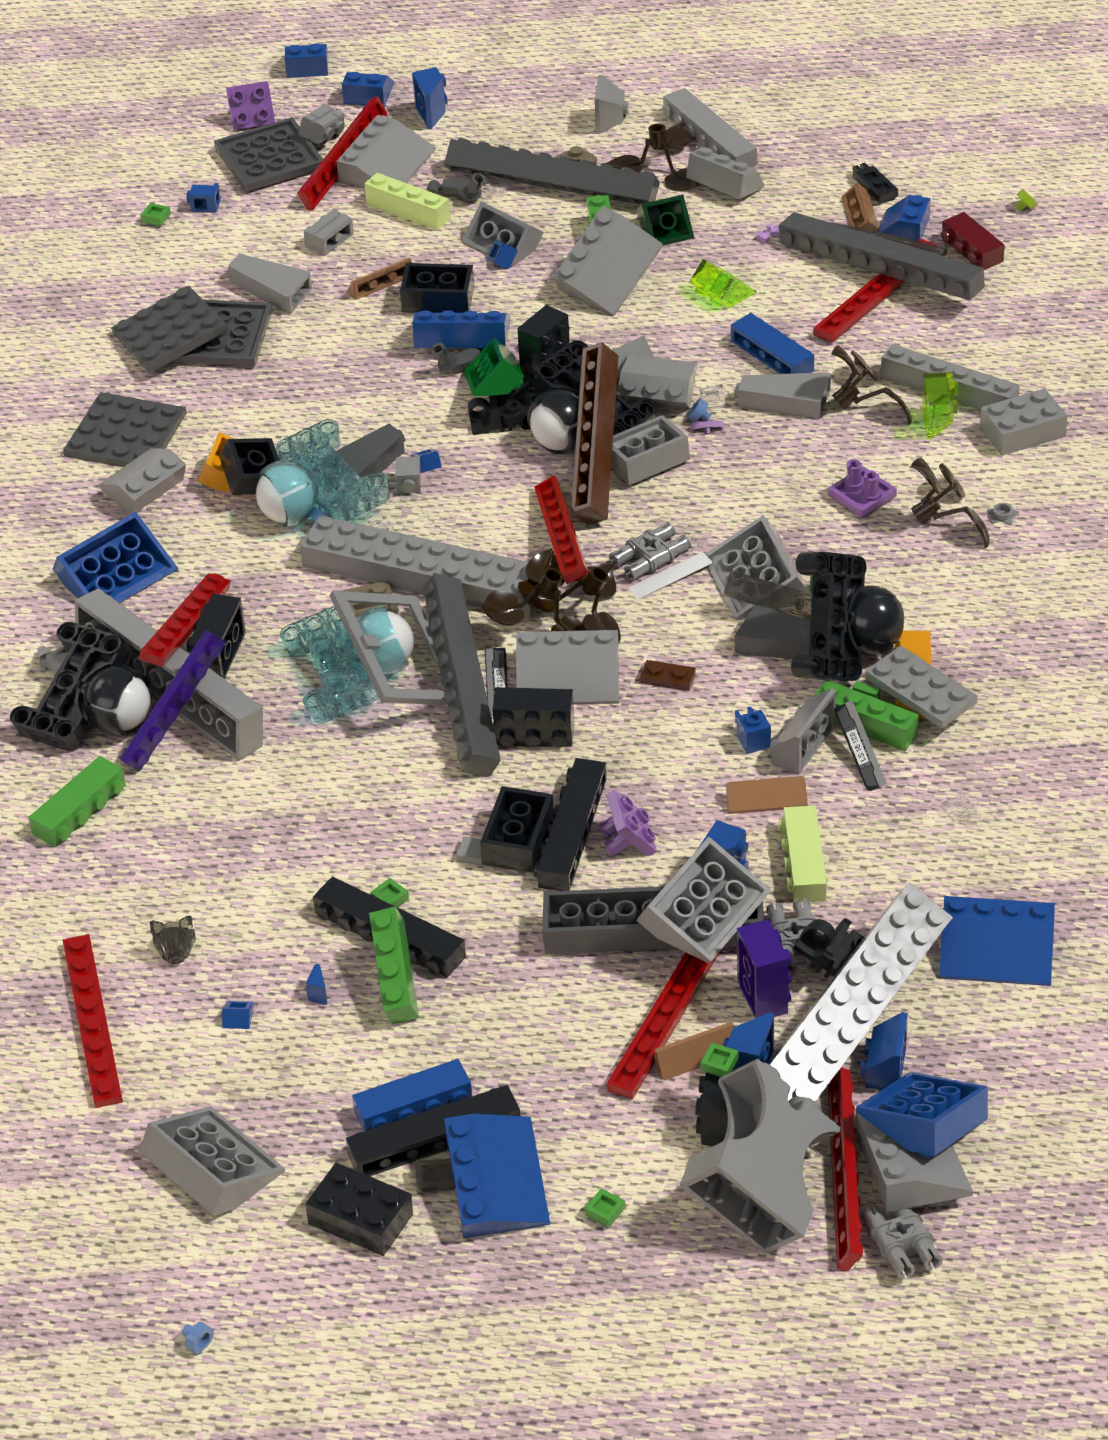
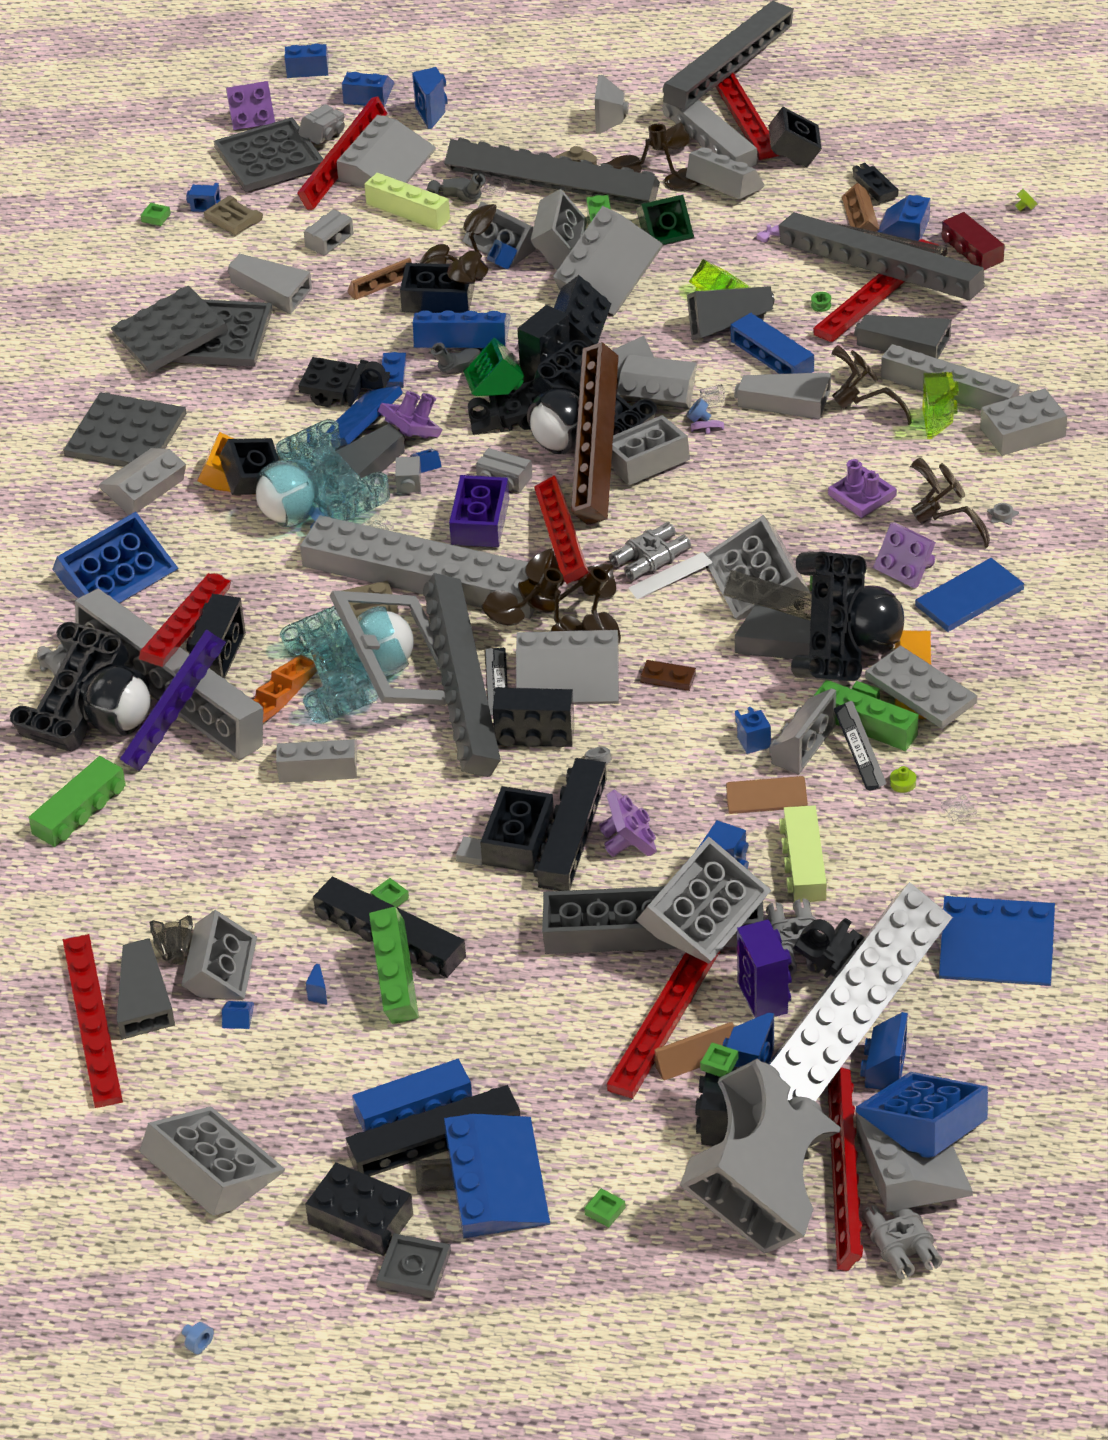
(142, 992): none -> dark grey slope
(219, 958): none -> light grey slope
(232, 215): none -> dark tan plate
(284, 685): none -> orange slope
(316, 760): none -> light grey slope
(340, 380): none -> black plate
(364, 412): none -> blue tile
(395, 364): none -> blue plate
(411, 419): none -> medium lavender plate
(413, 1265): none -> dark grey plate
(469, 265): none -> dark brown plant
(479, 511): none -> dark purple brick
(501, 464): none -> light grey brick
(557, 227): none -> light grey brick
(585, 310): none -> black brick
(599, 754): none -> light grey tile
(718, 309): none -> dark grey slope
(727, 55): none -> dark grey brick
(746, 116): none -> red plate
(794, 137): none -> black brick
(821, 301): none -> bright green bush
(903, 780): none -> lime tile
(905, 555): none -> medium lavender plate
(913, 333): none -> dark grey slope
(969, 594): none -> blue tile

